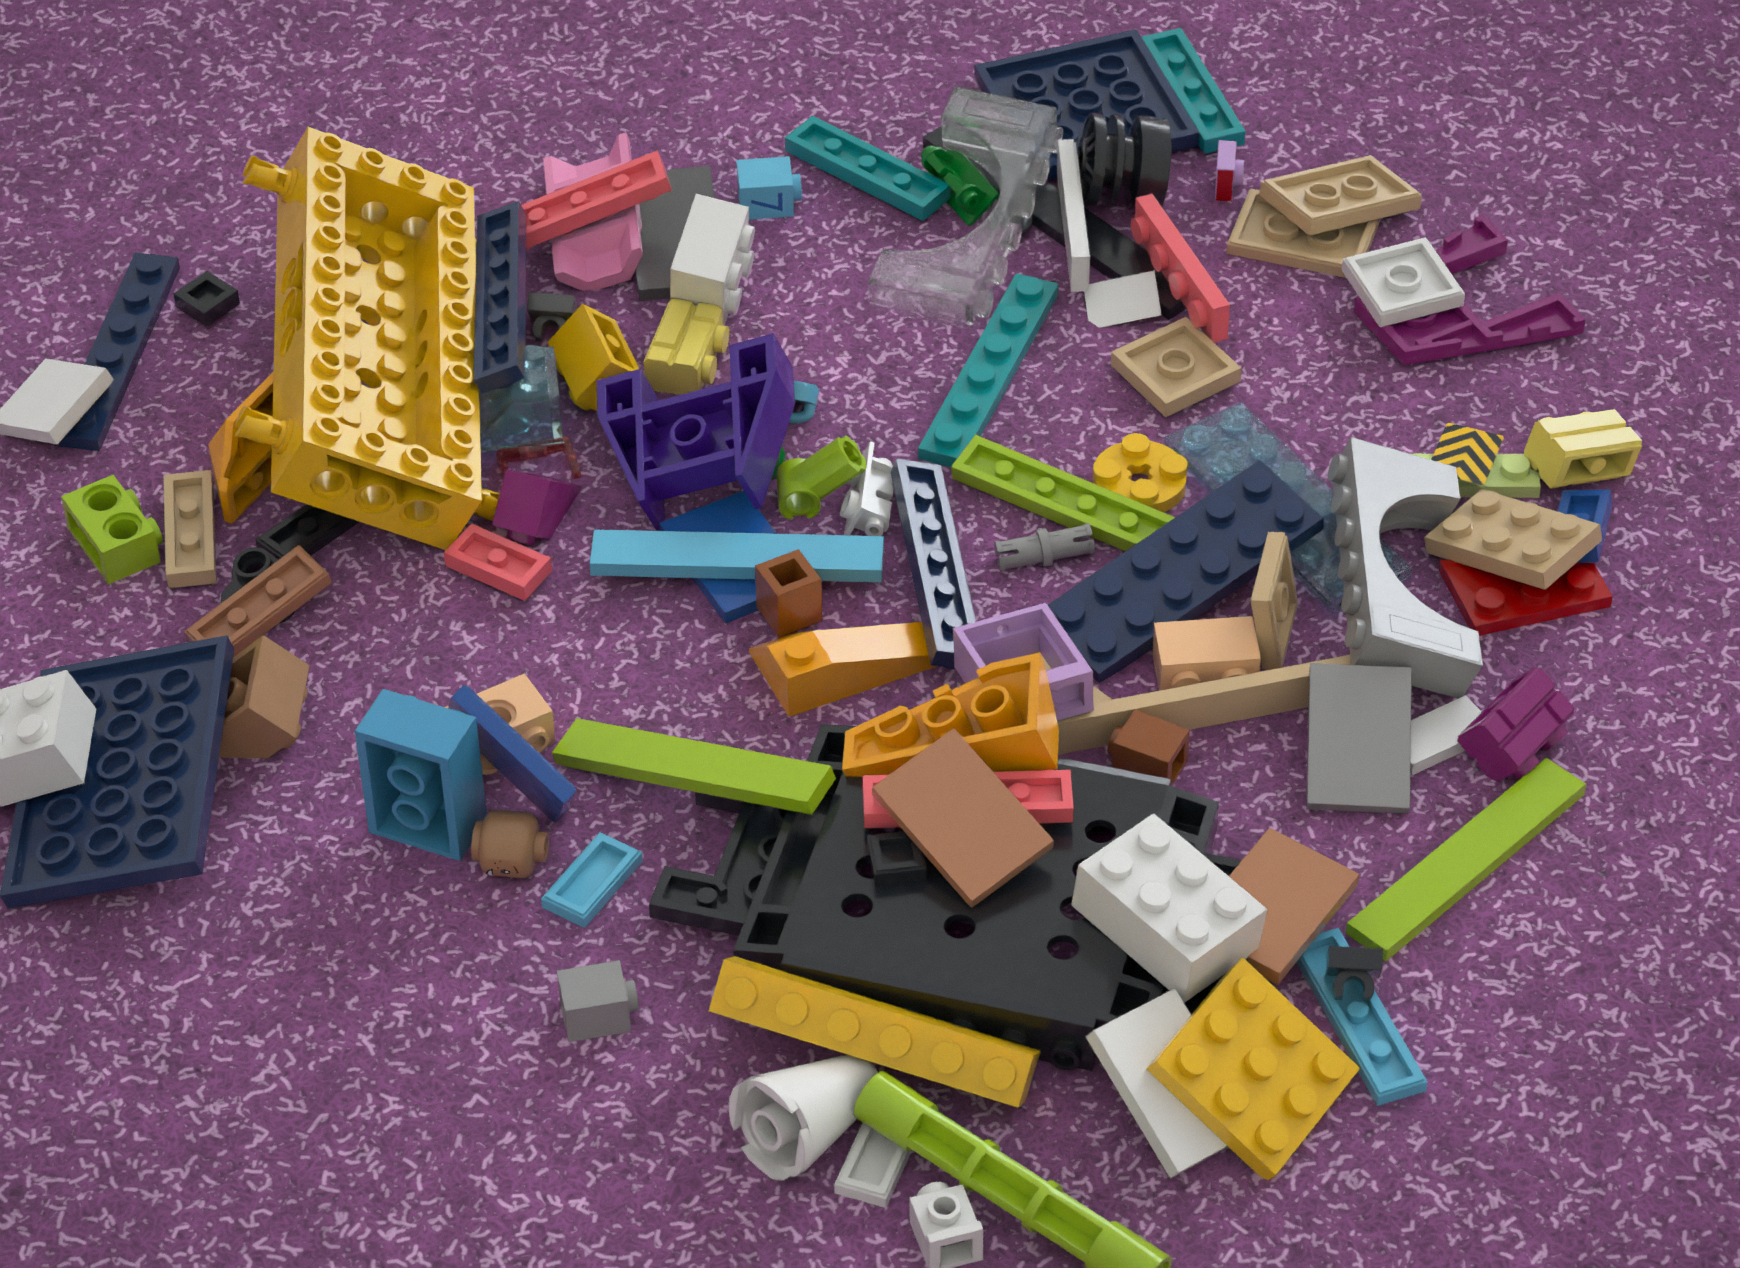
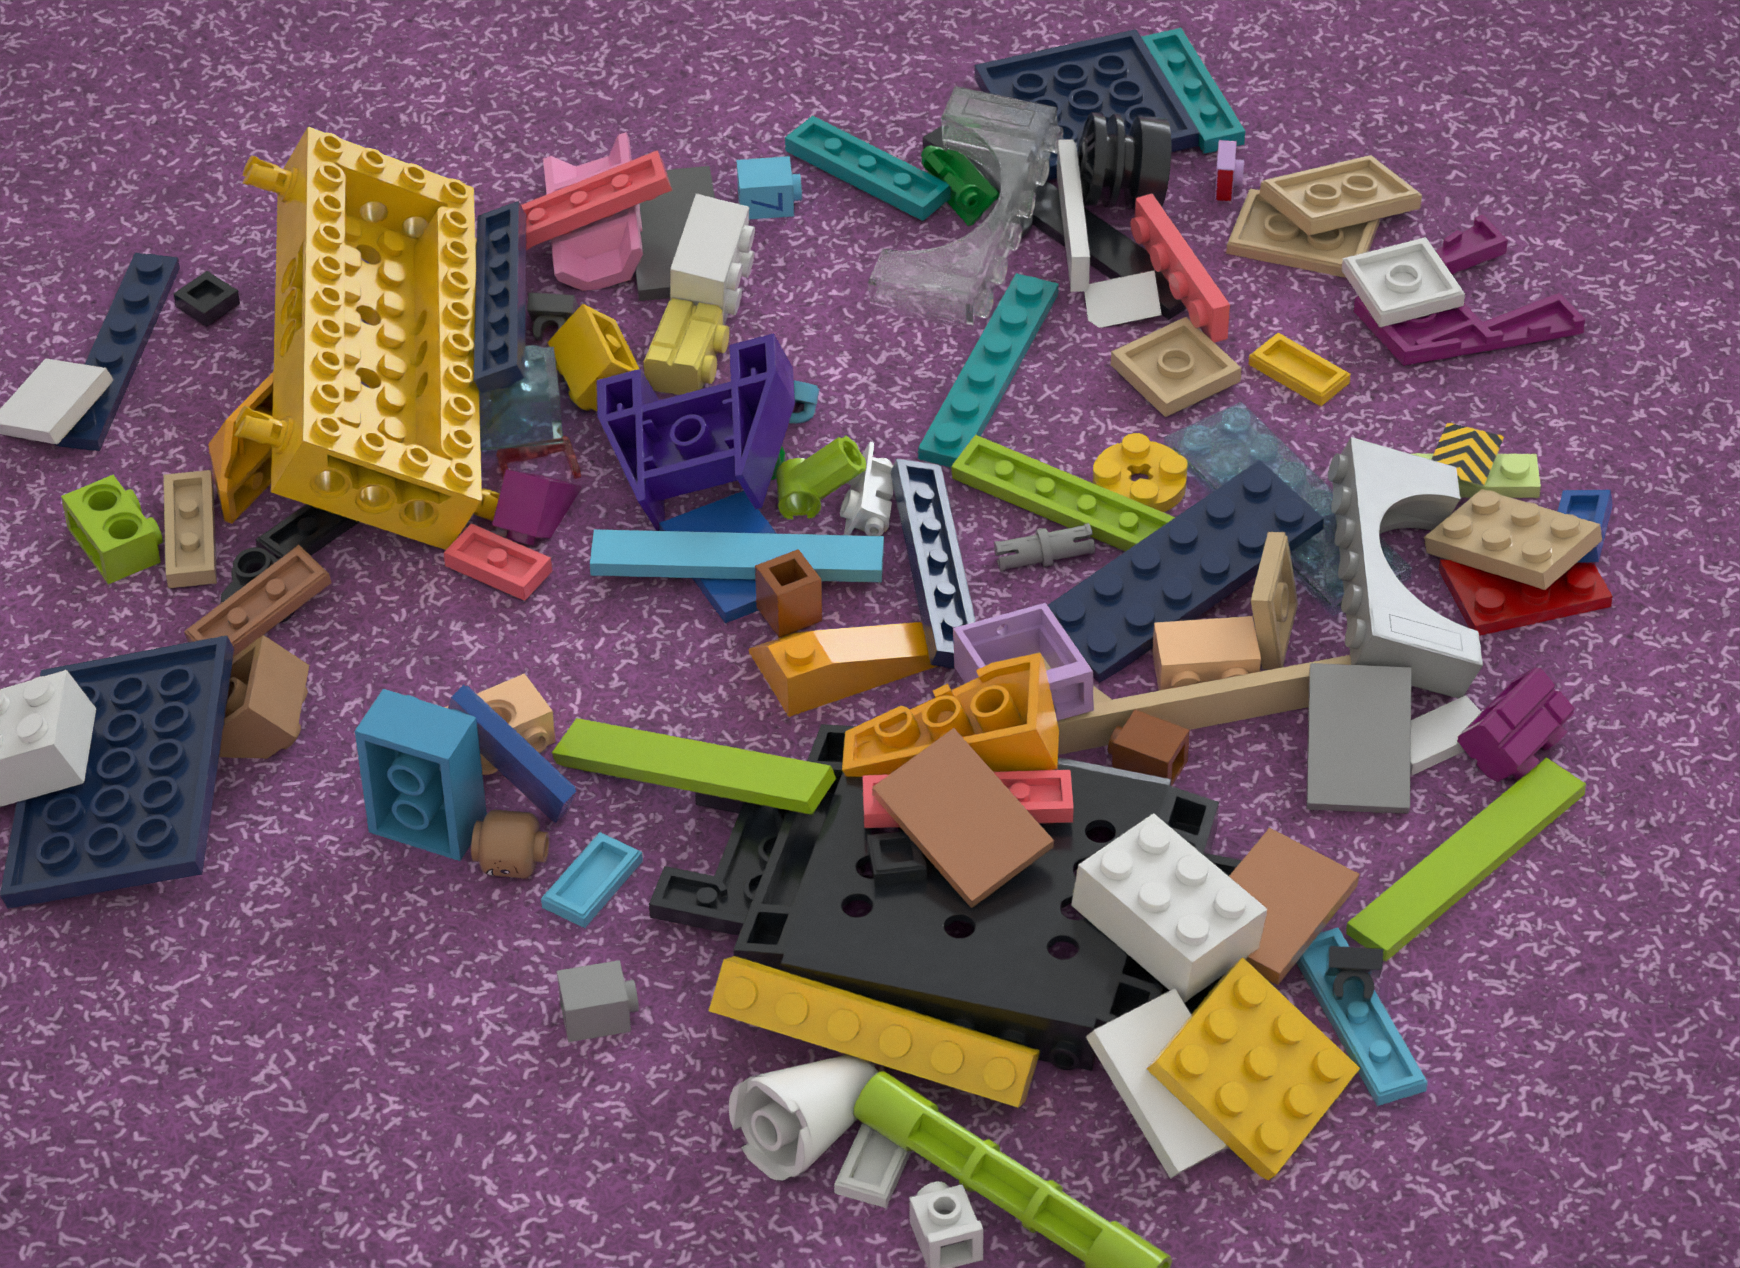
(1299, 369): none -> yellow tile
(1582, 448): light yellow brick -> none

